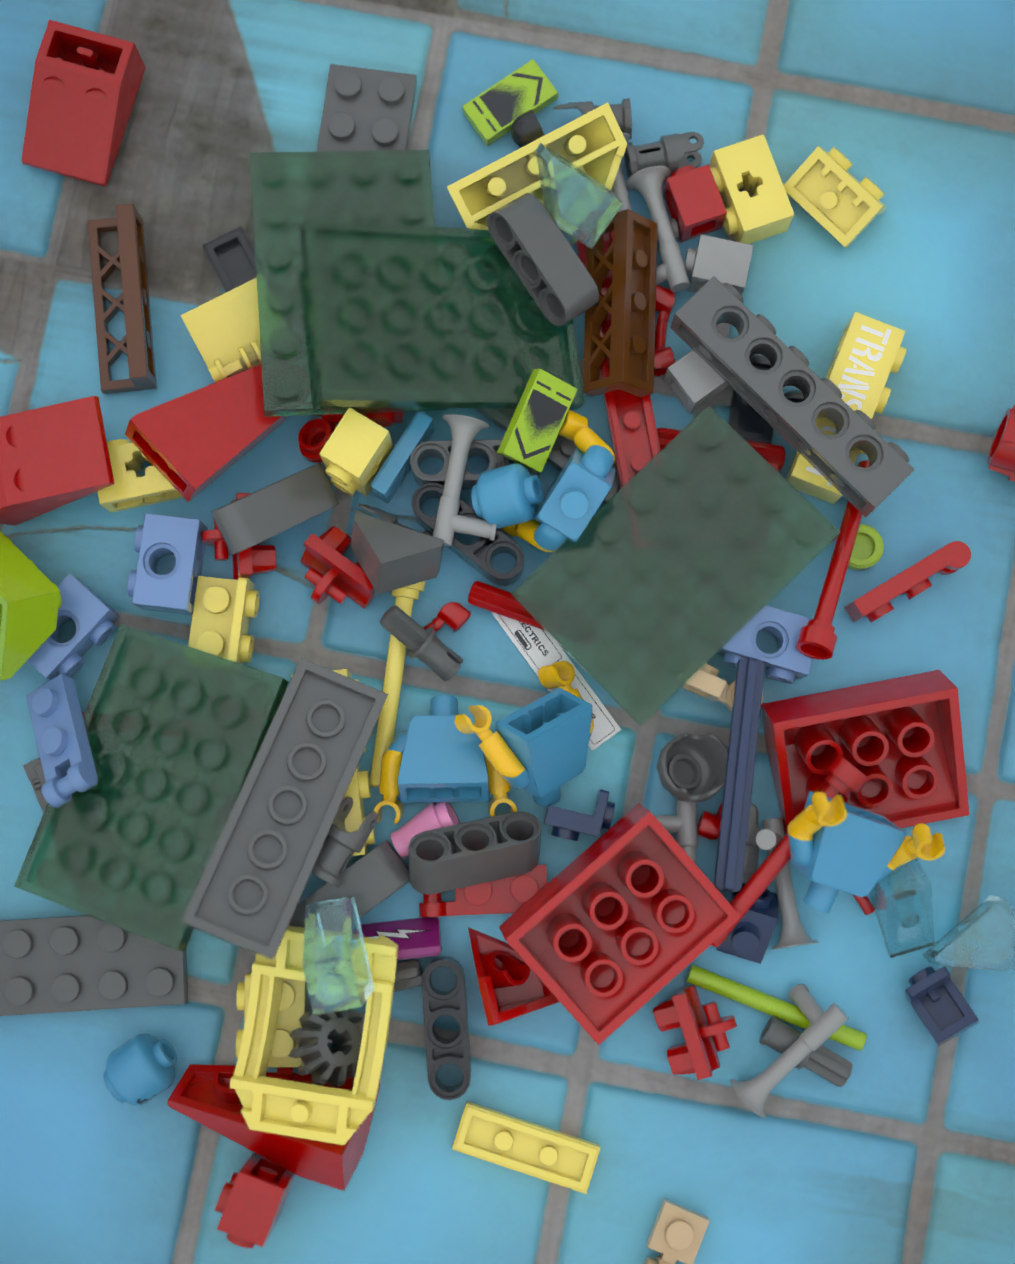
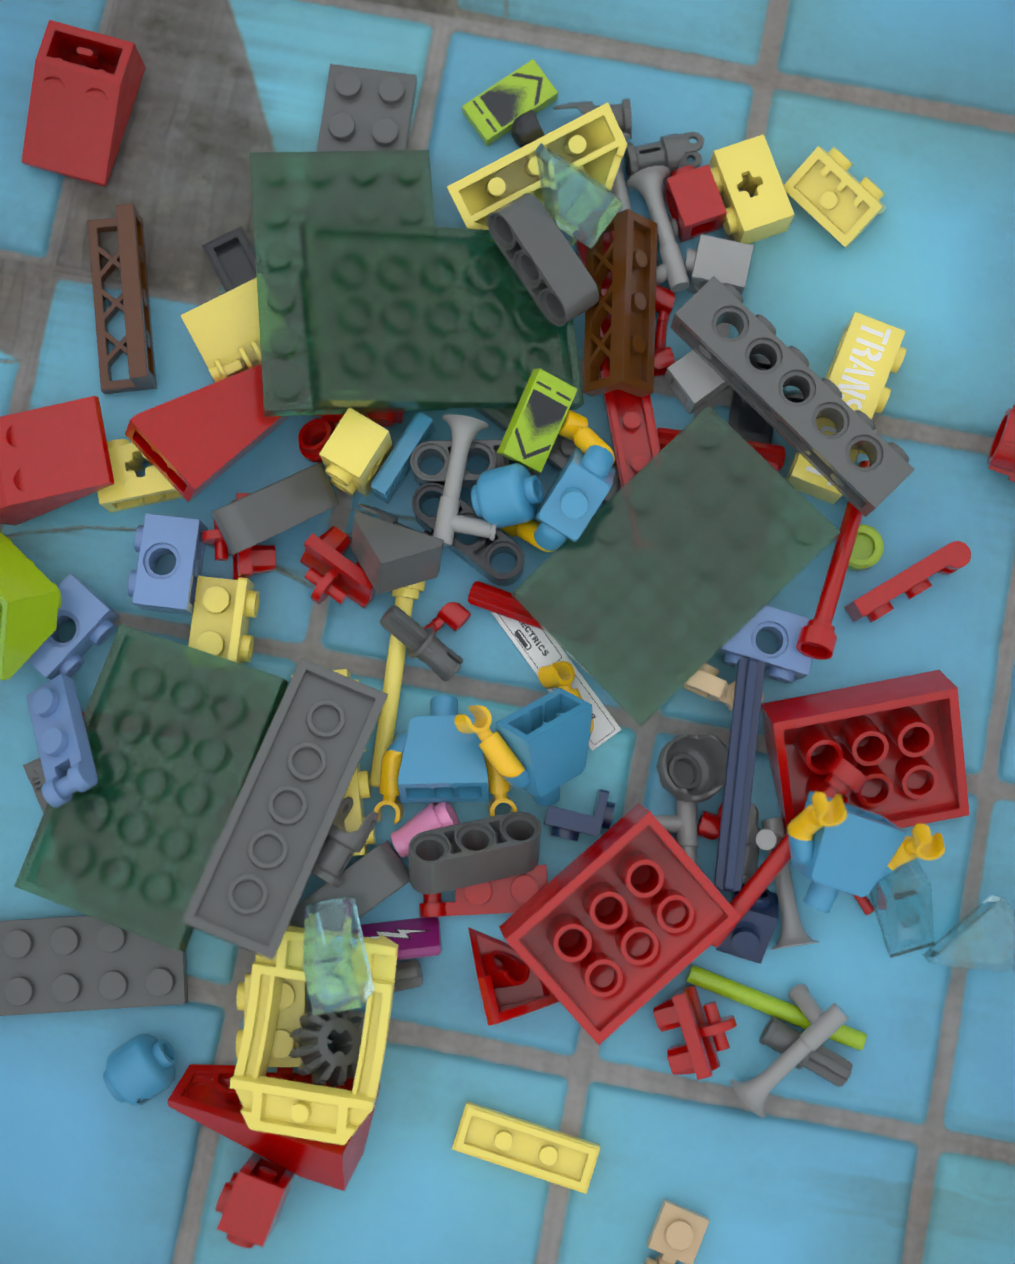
(442, 1050): black beam -> none
(939, 1004): dark blue bracket -> none

